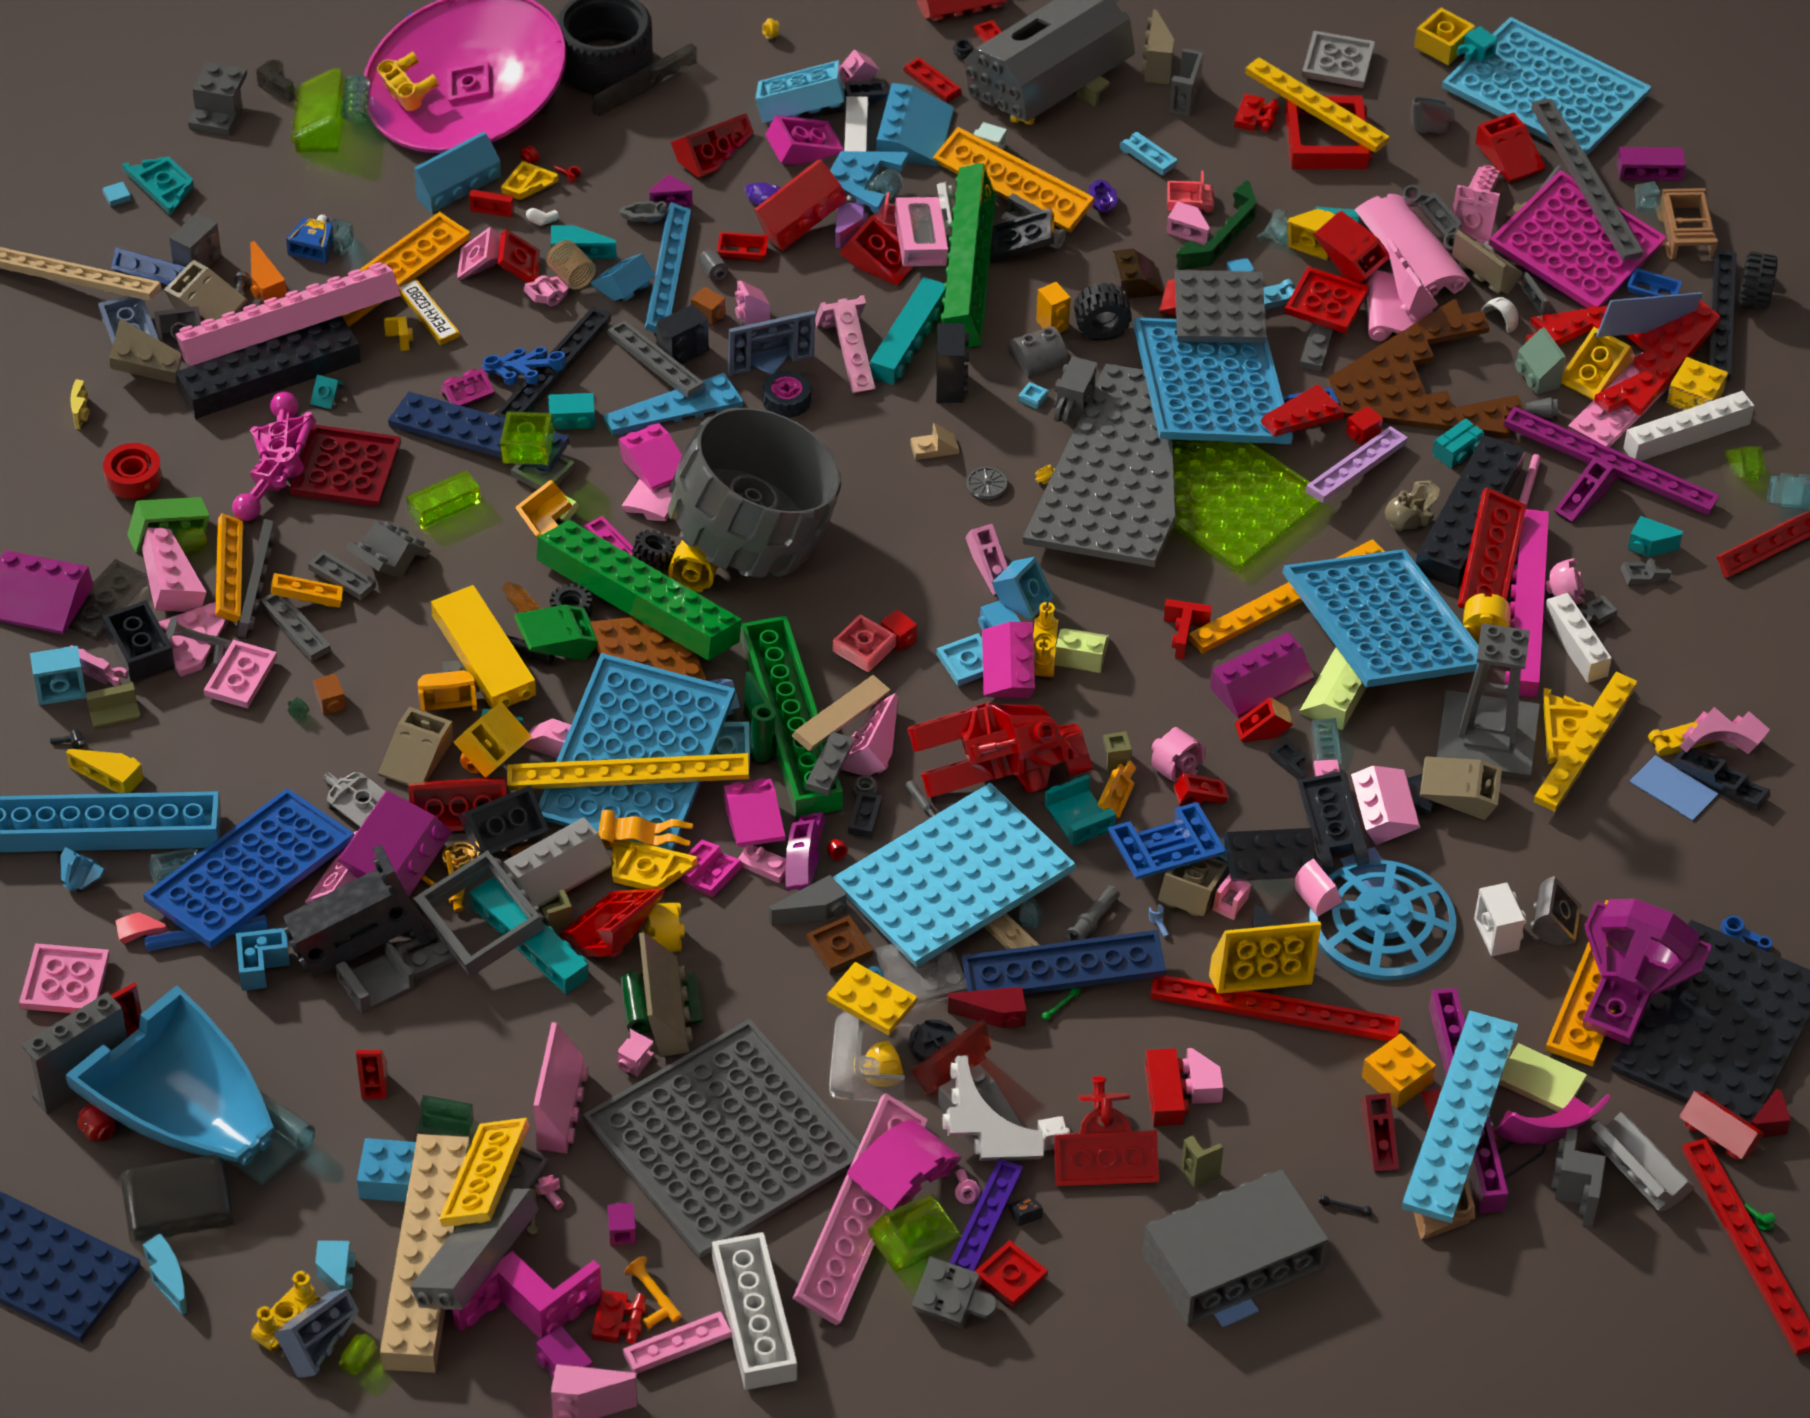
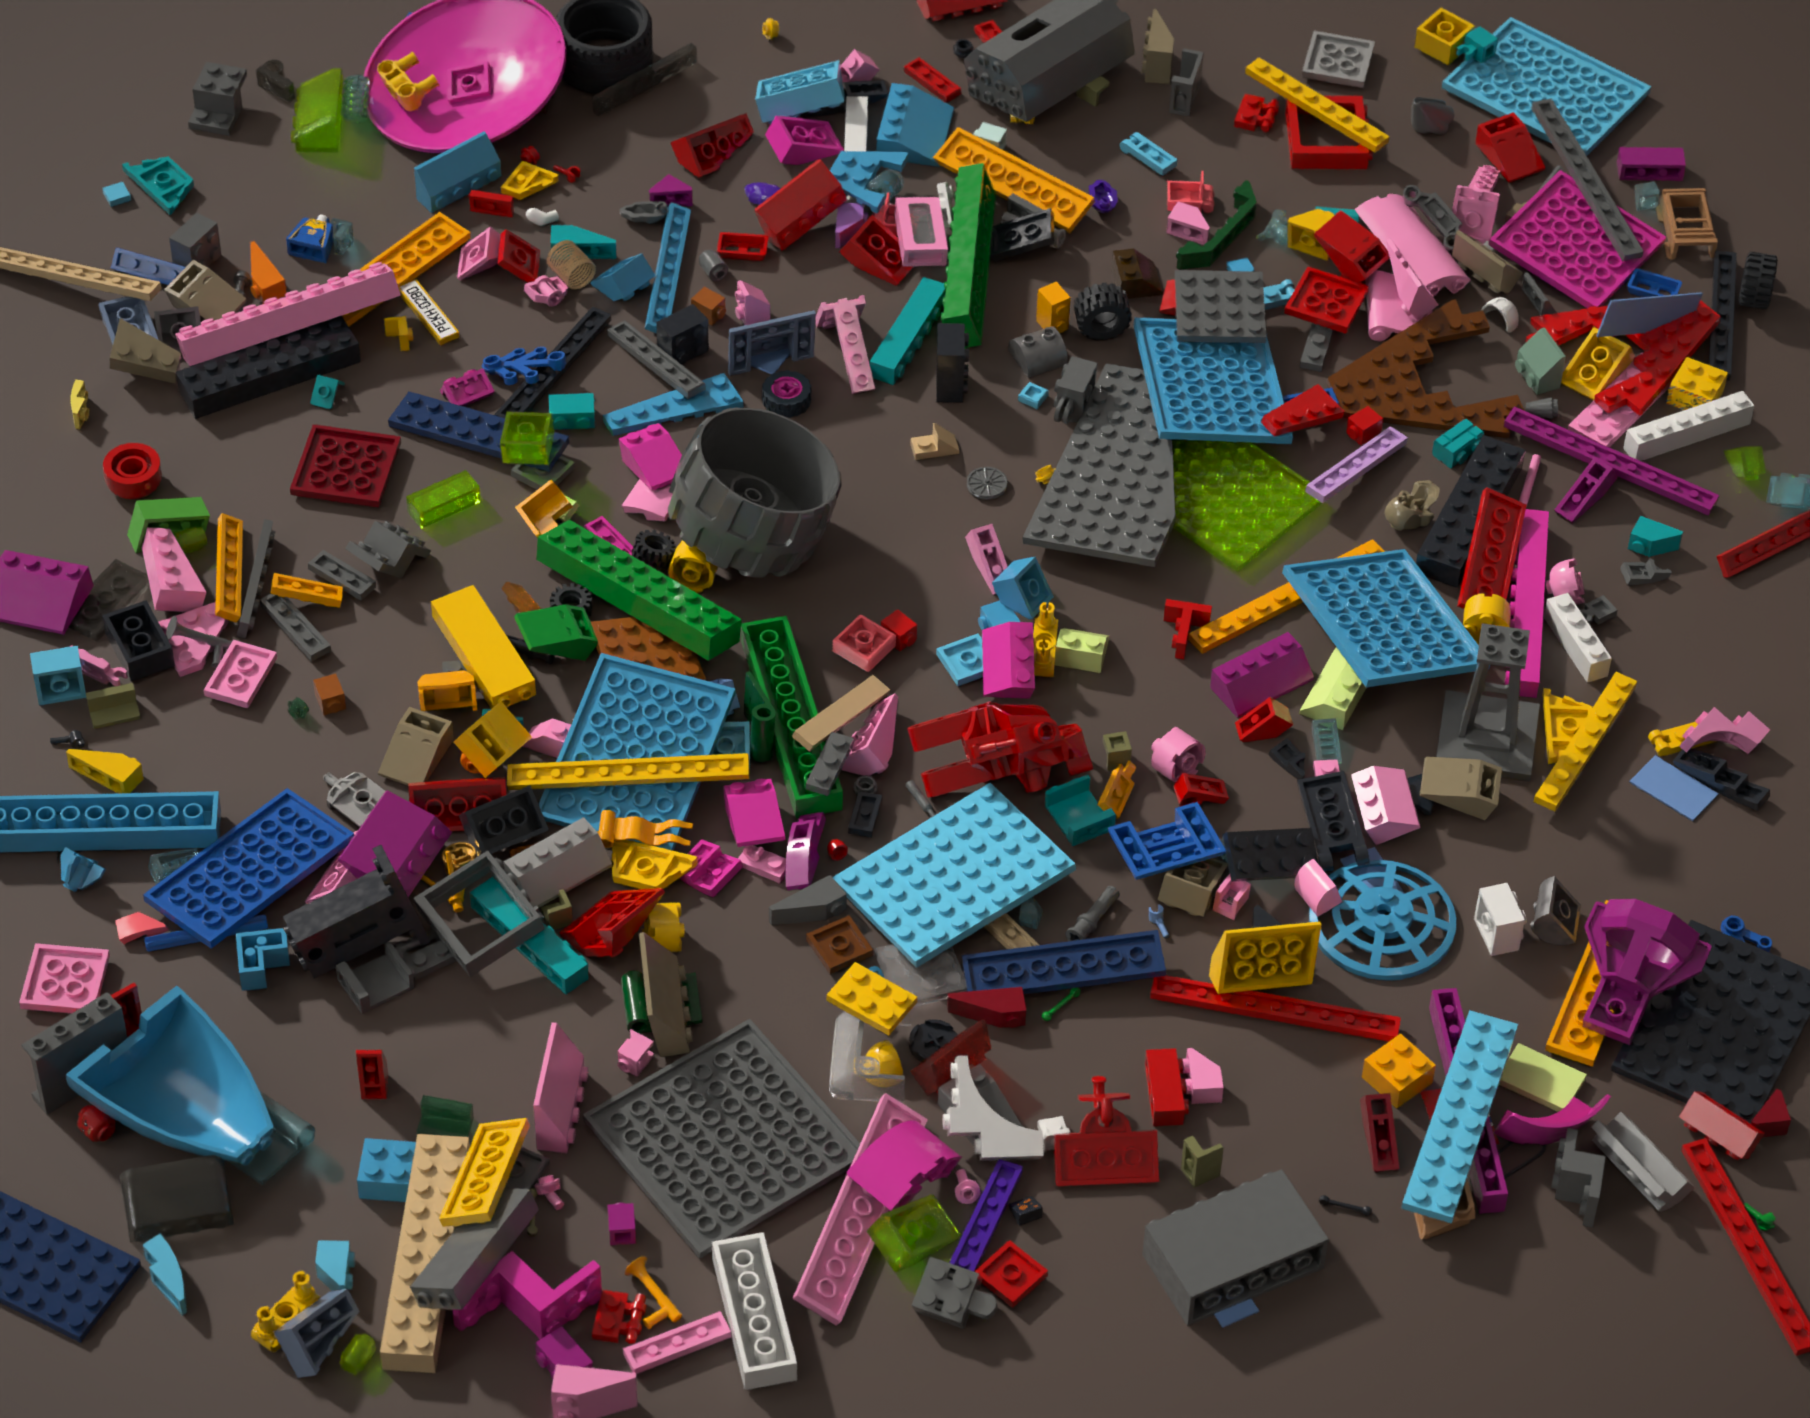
(282, 444): dark pink piece -> none

